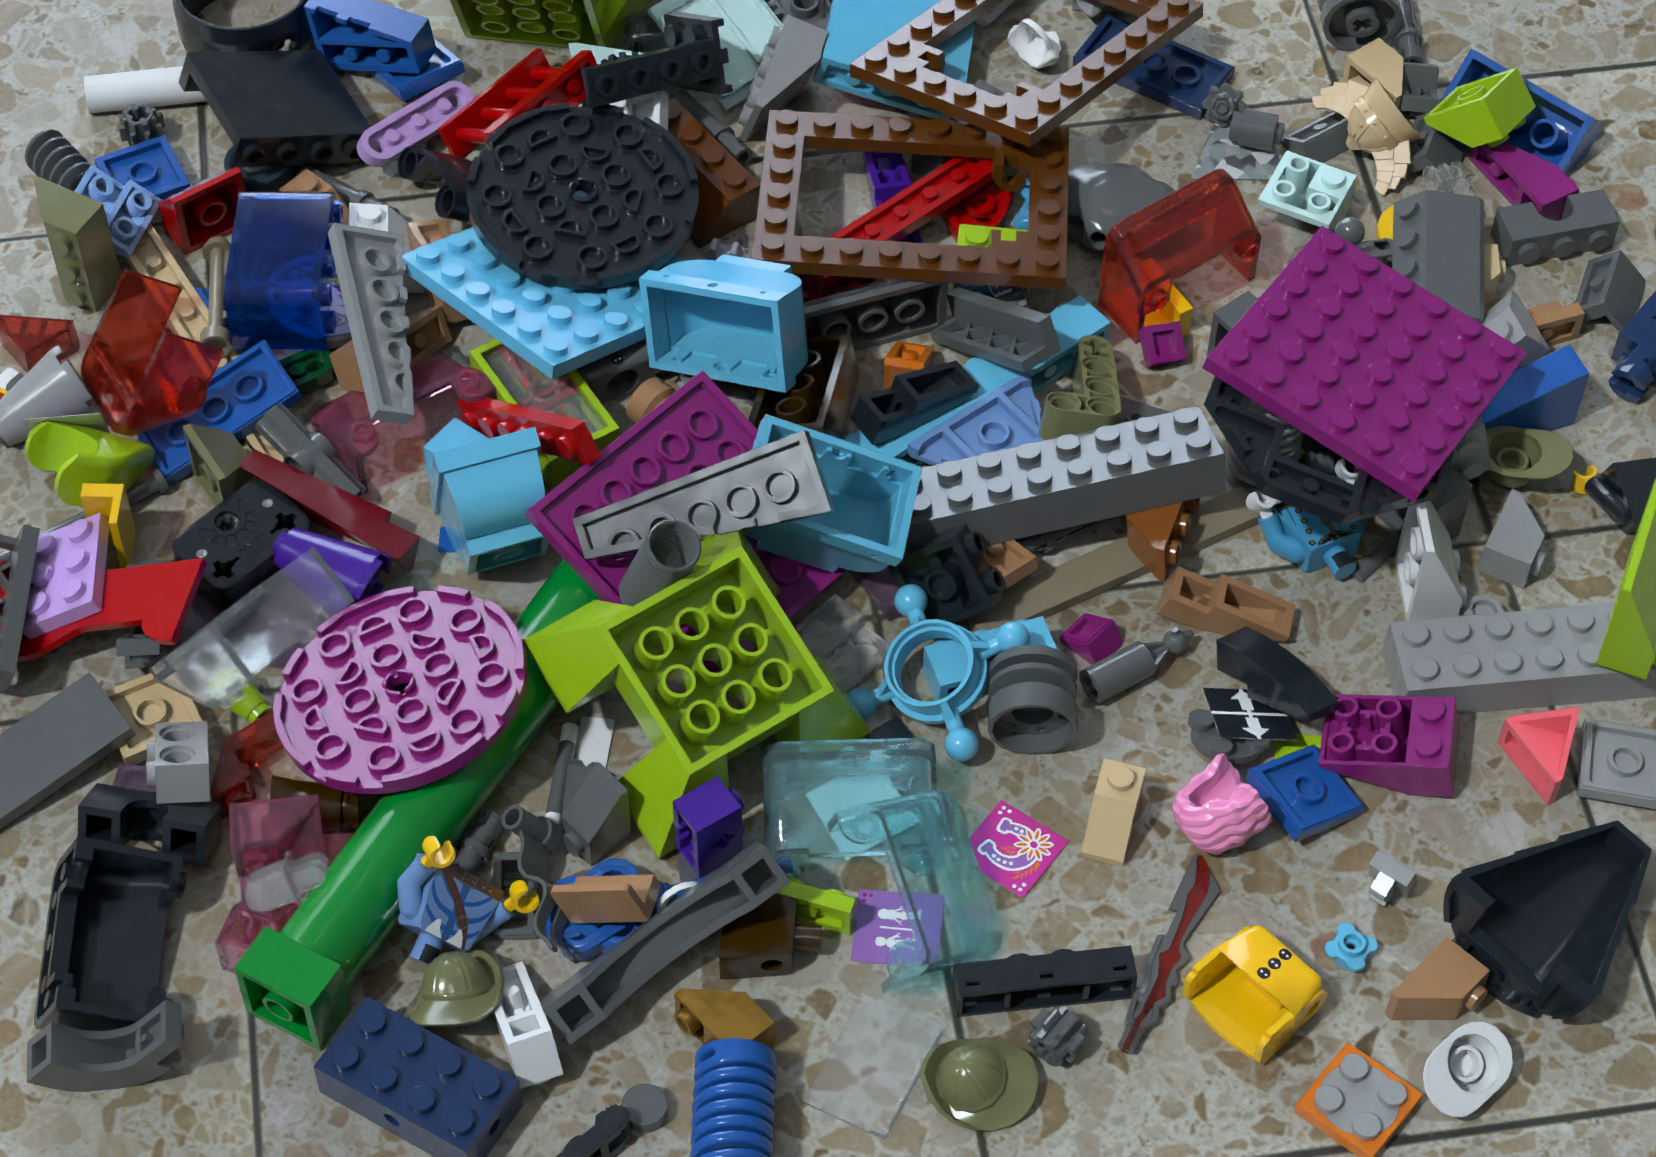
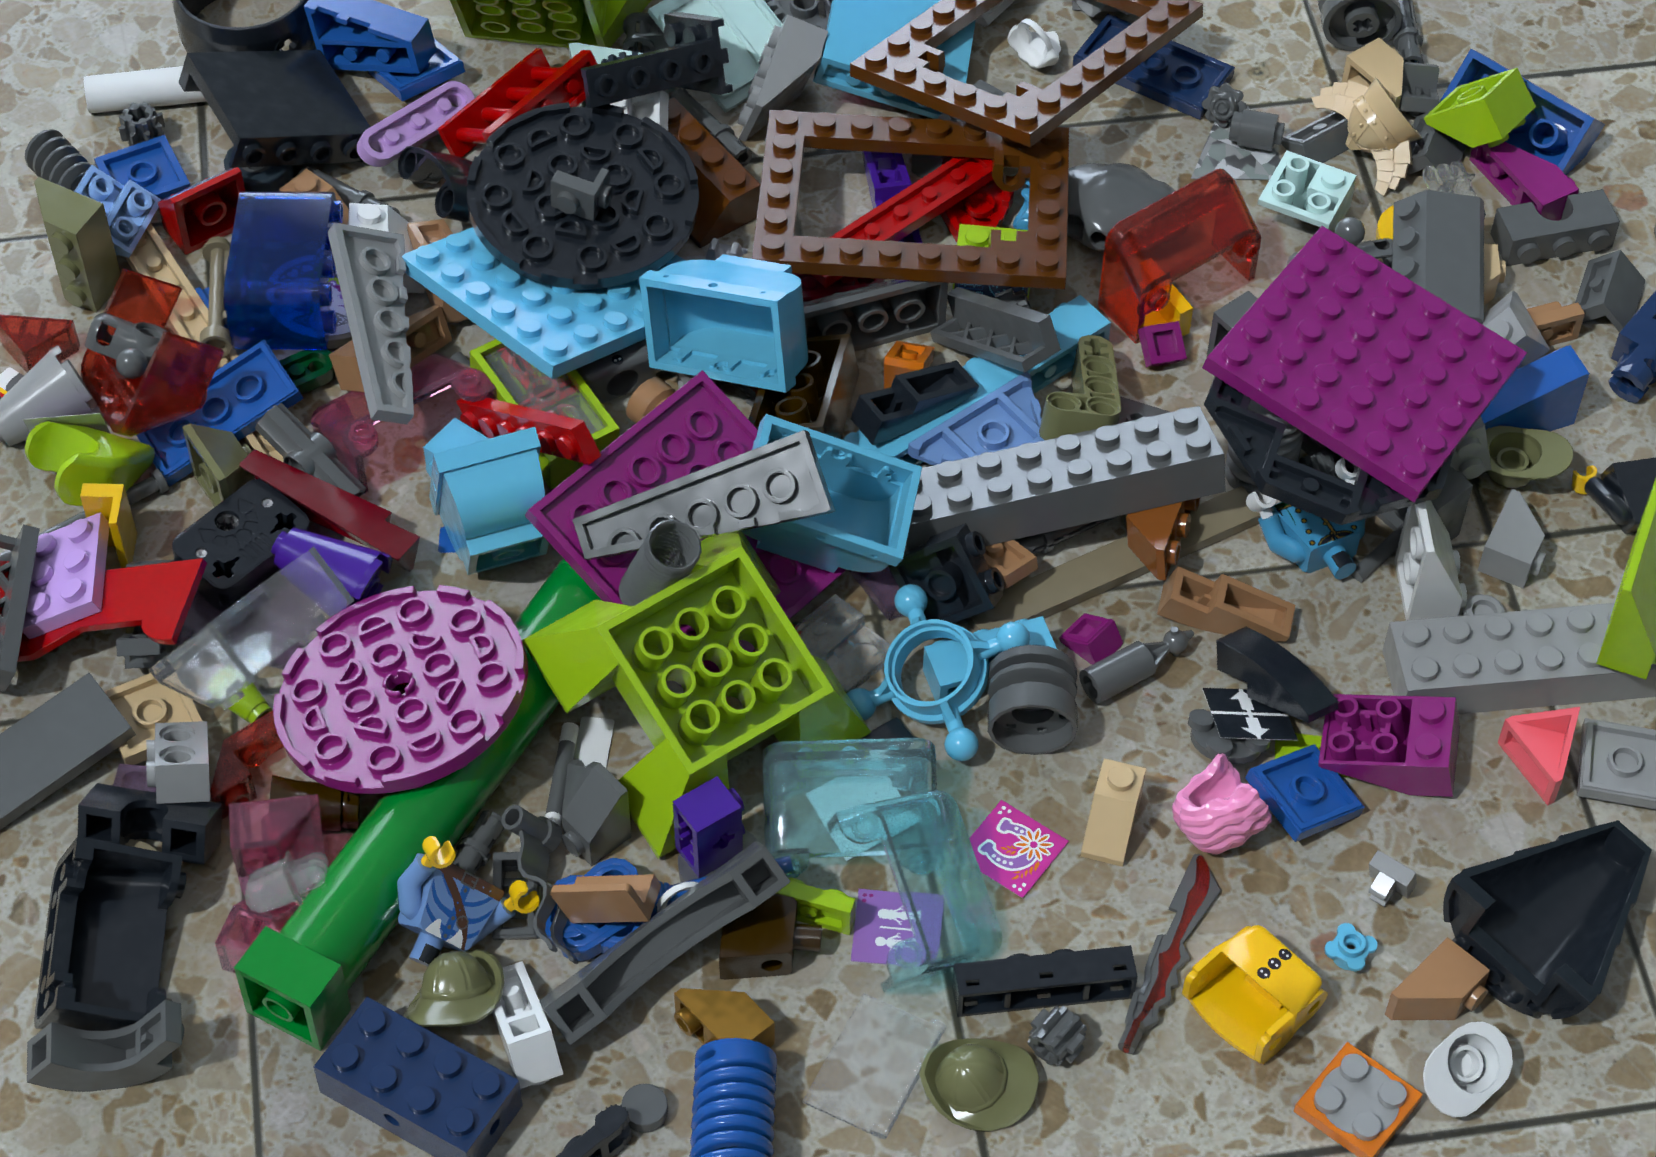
(130, 345): none -> dark grey piece
(581, 196): none -> dark grey bracket

